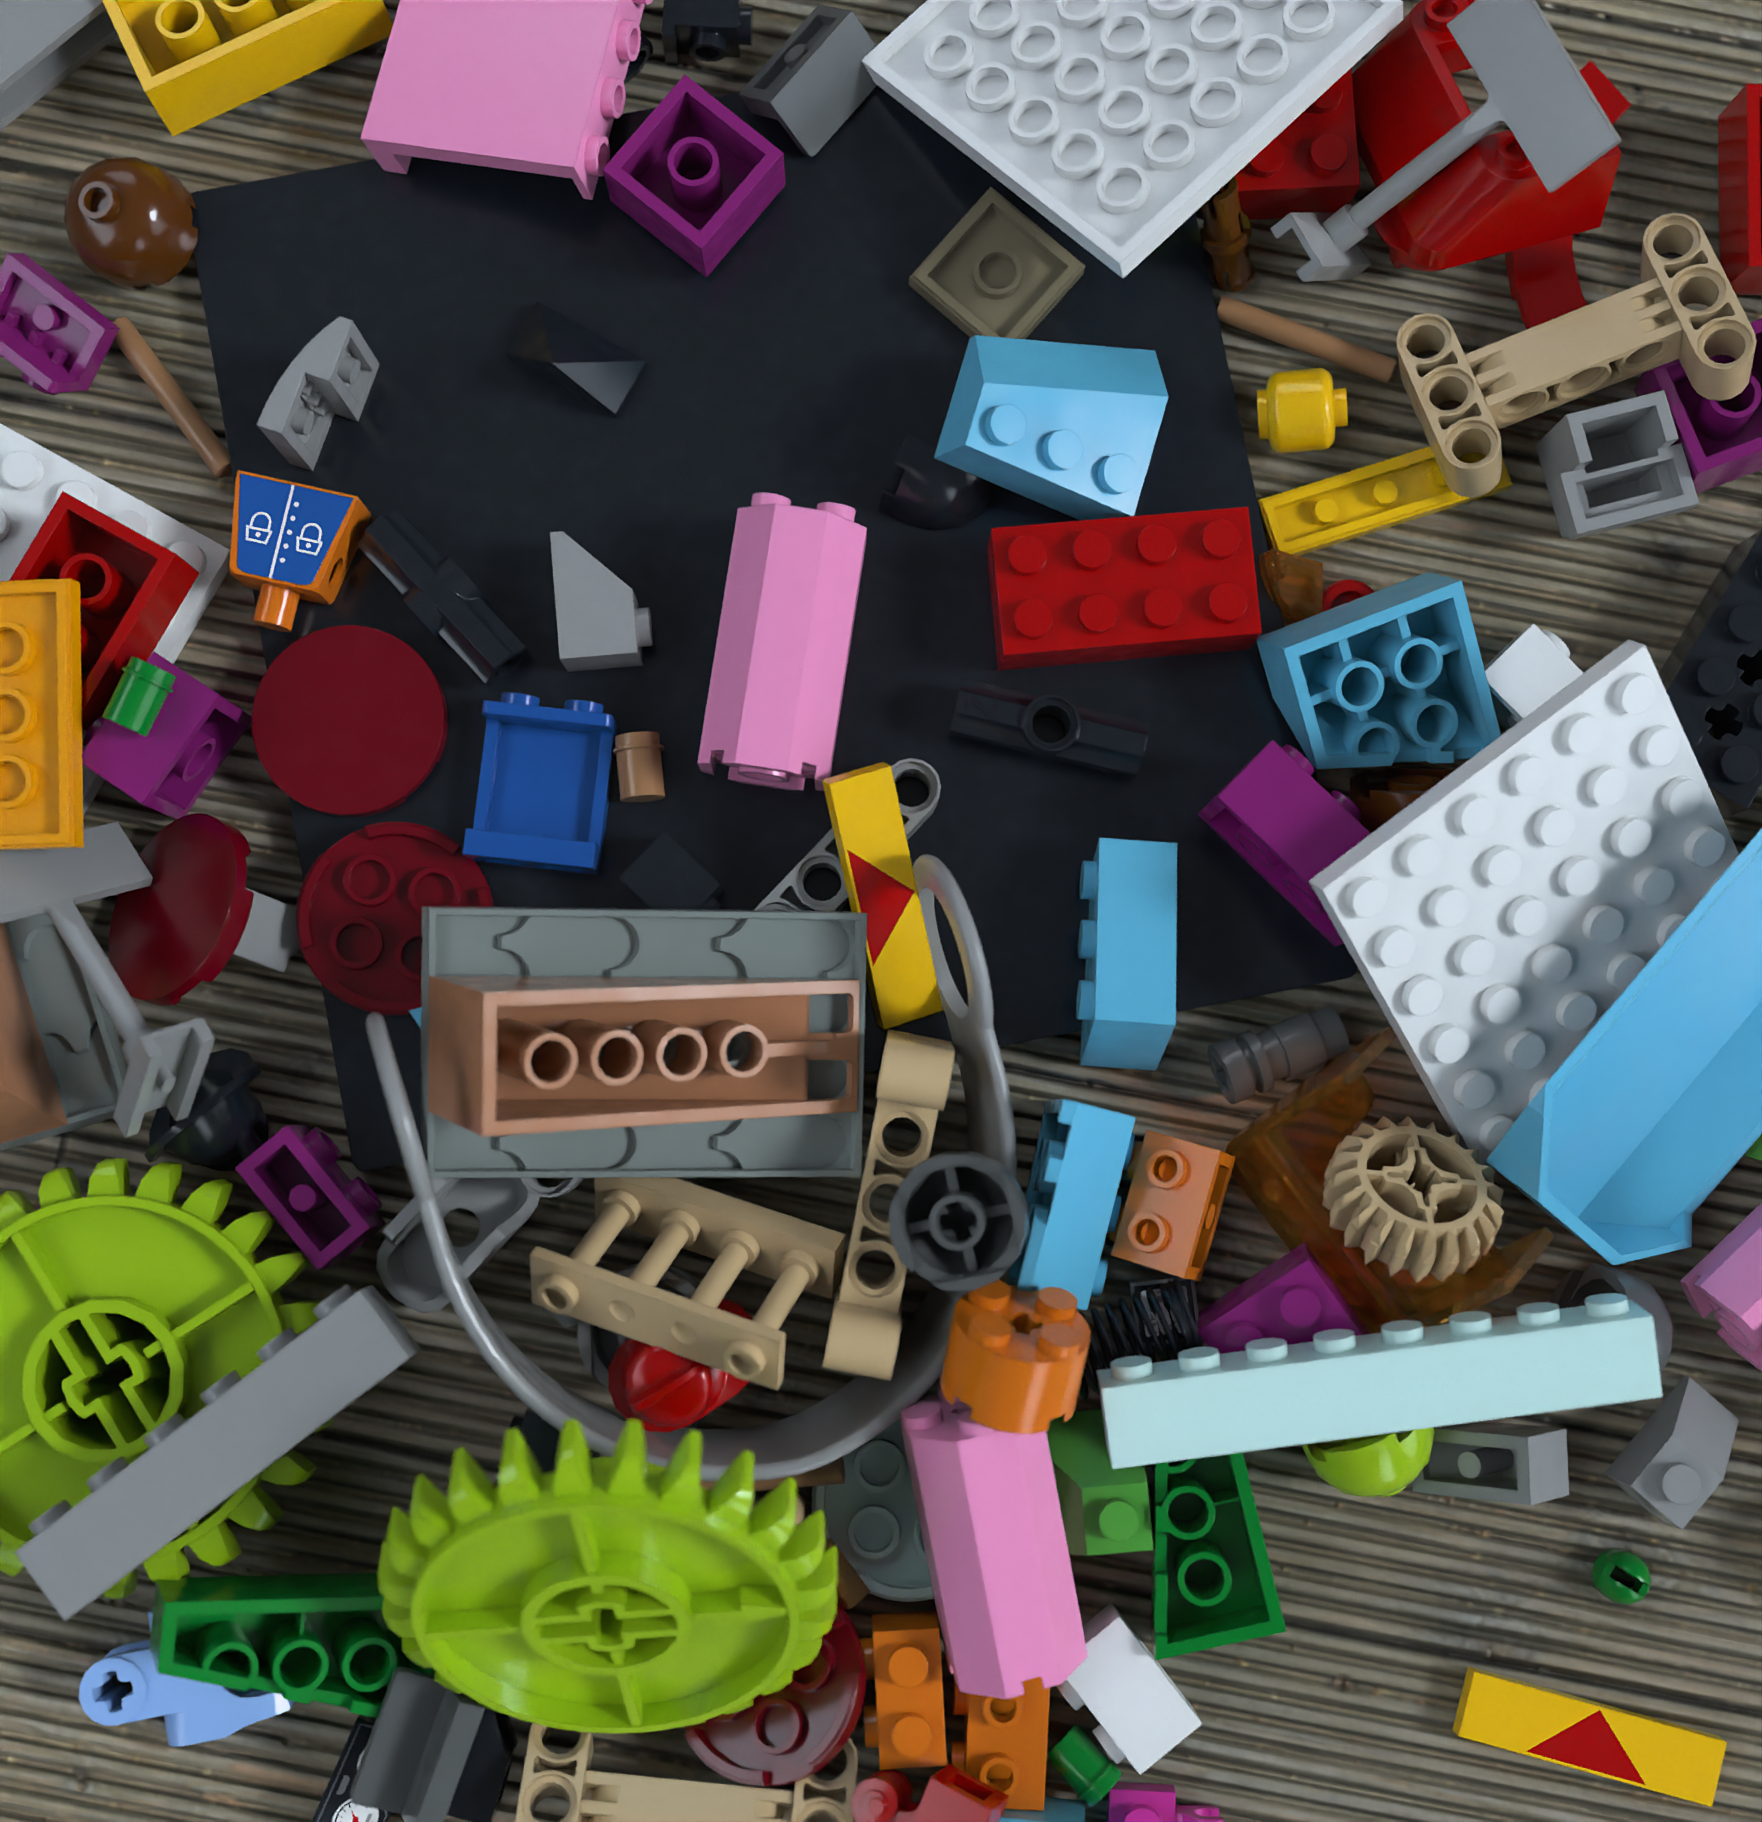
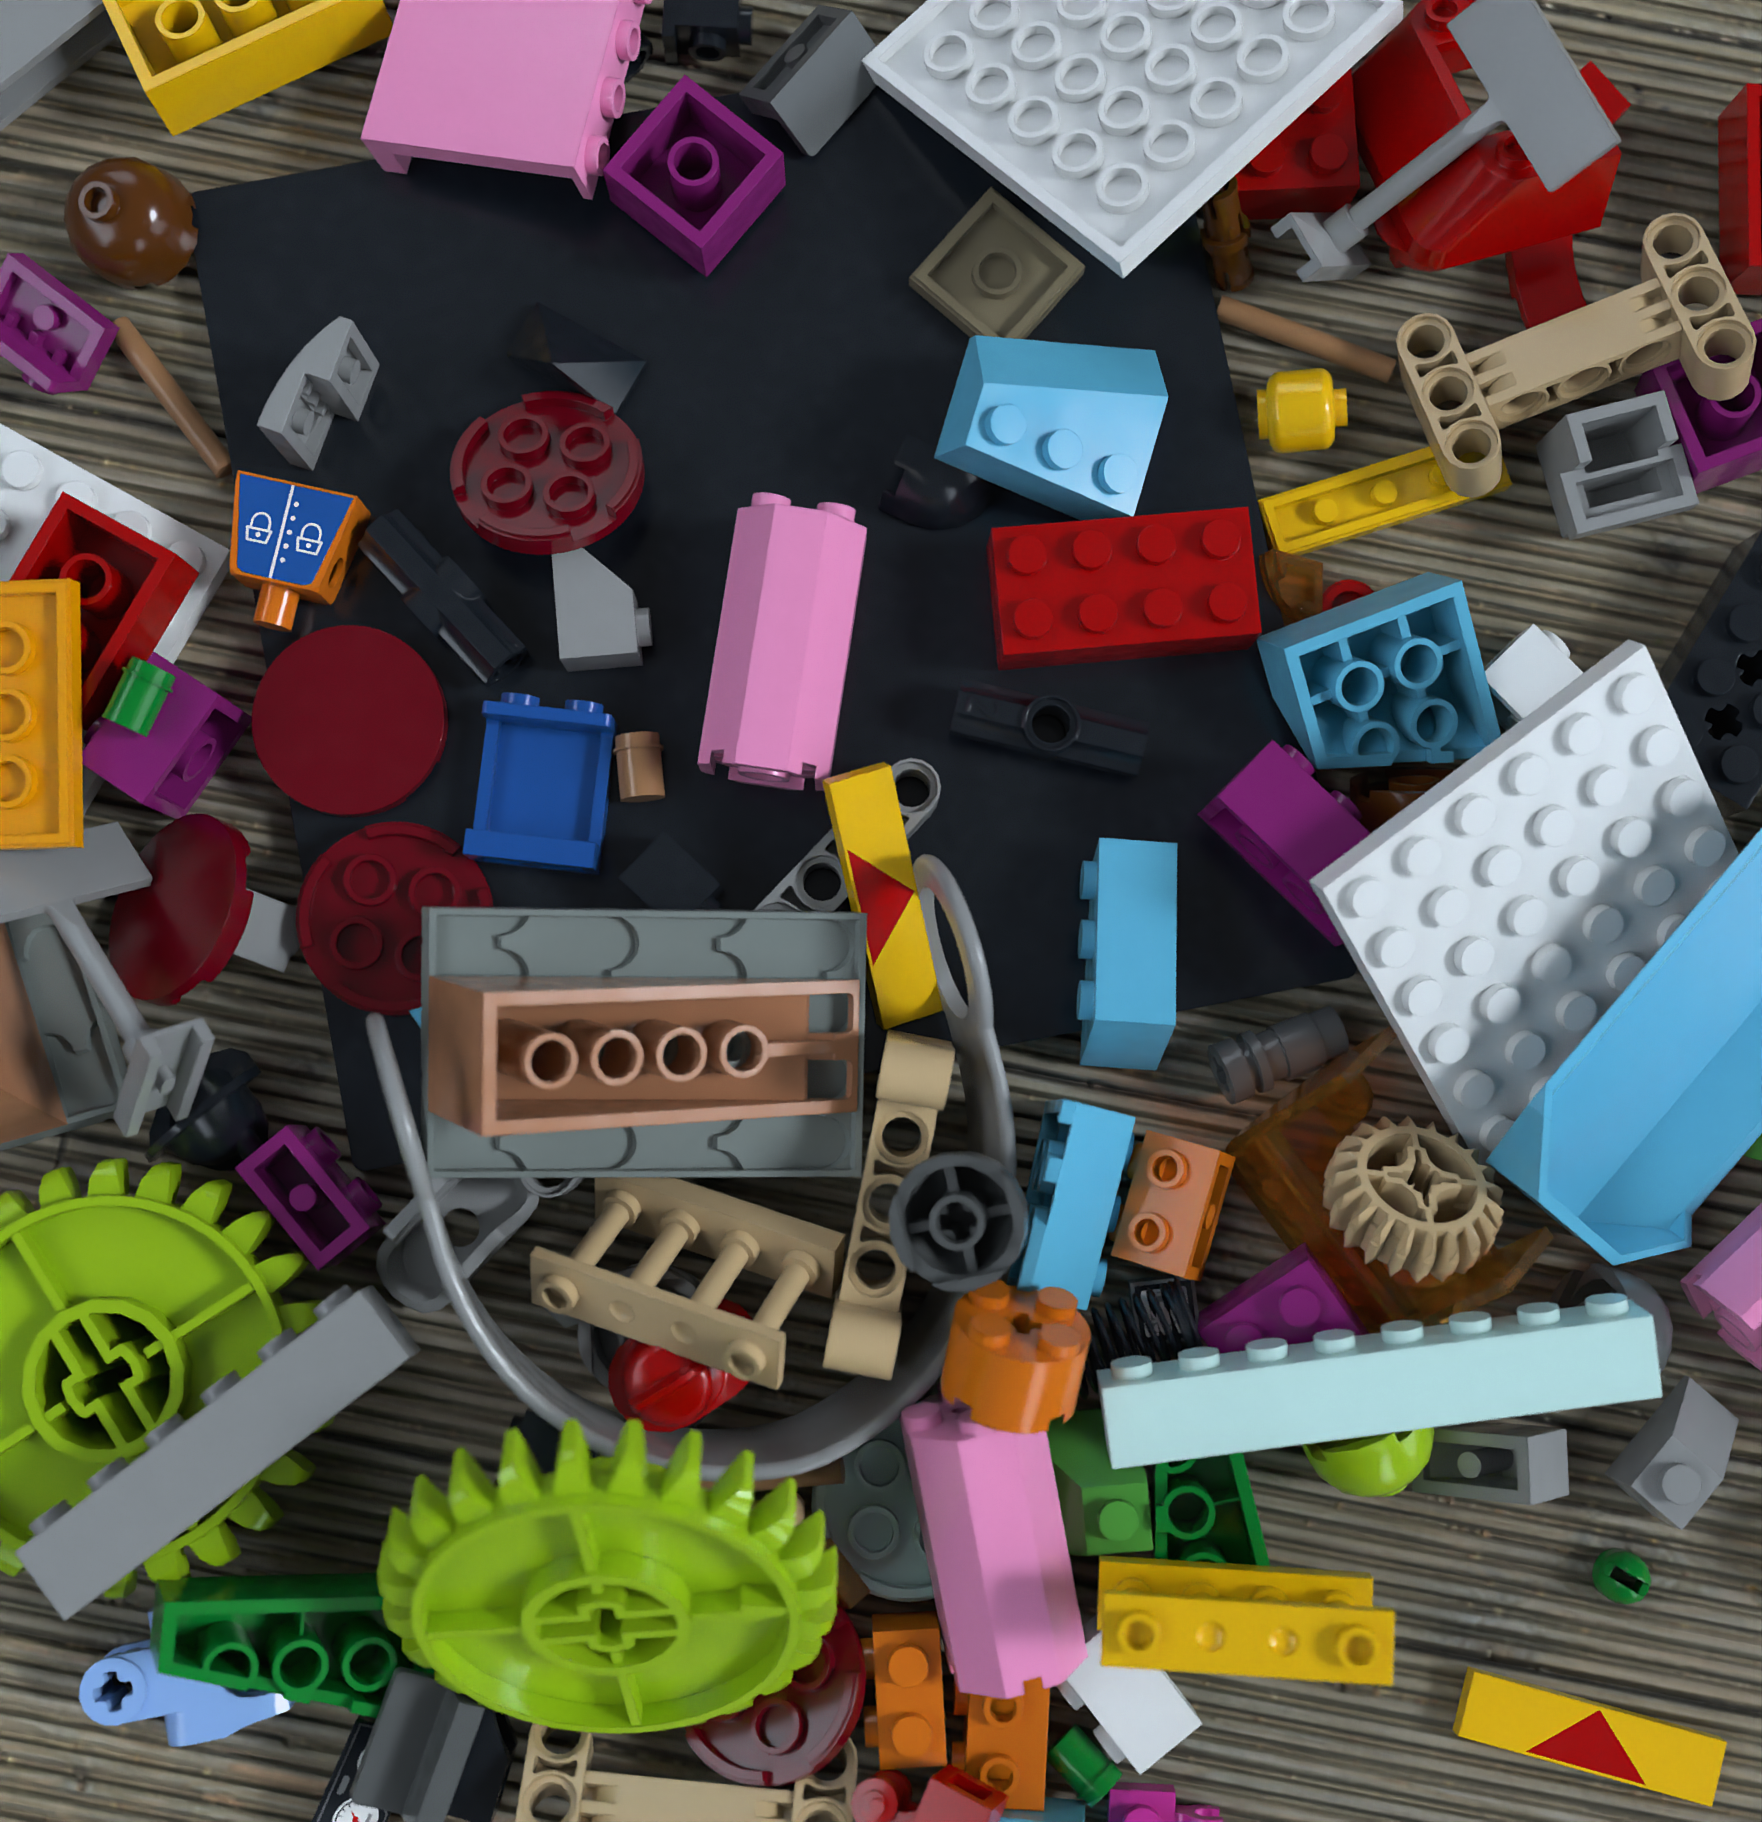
(547, 473): none -> dark red tile
(1243, 1620): none -> yellow fence

